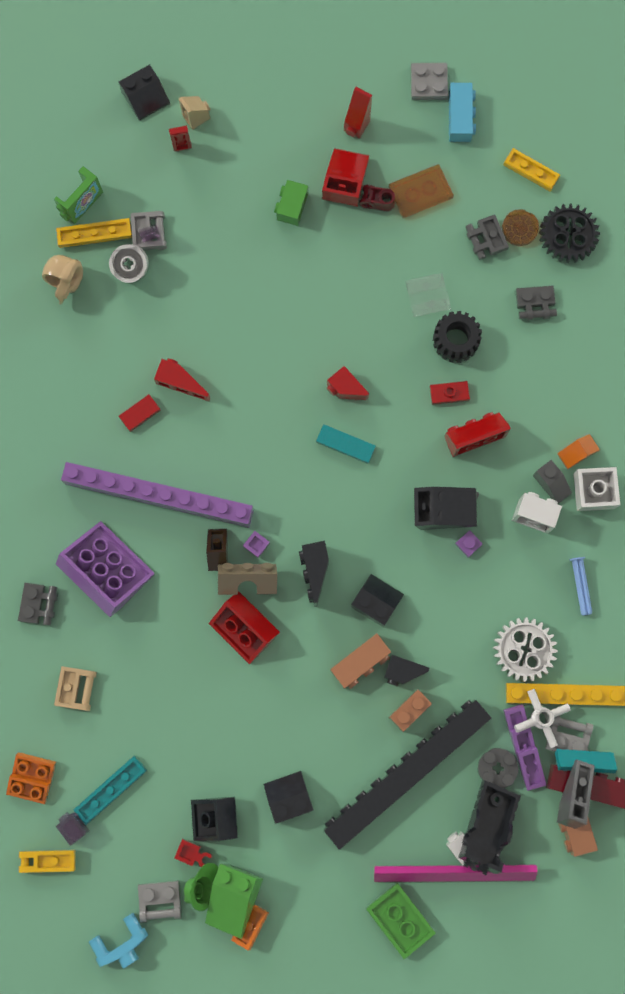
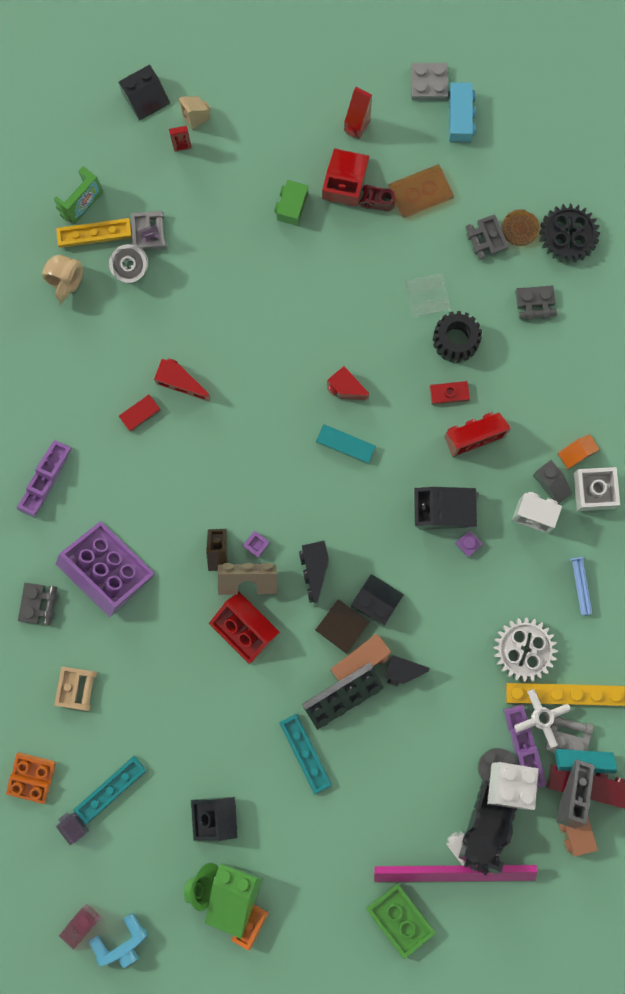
(44, 478): none -> medium lavender slope
(47, 861): yellow plate -> none
(80, 926): none -> clear pink slope
(157, 494): medium lavender brick -> none
(159, 894): light grey plate -> none
(189, 853): red plate -> none
(288, 797): black slope -> none
(305, 754): none -> teal tile
(342, 626): none -> dark brown tile
(343, 696): none -> black plate
(406, 774): black brick -> none
(410, 710): nougat brick -> none
(513, 786): none -> white brick
(531, 169): yellow tile -> none

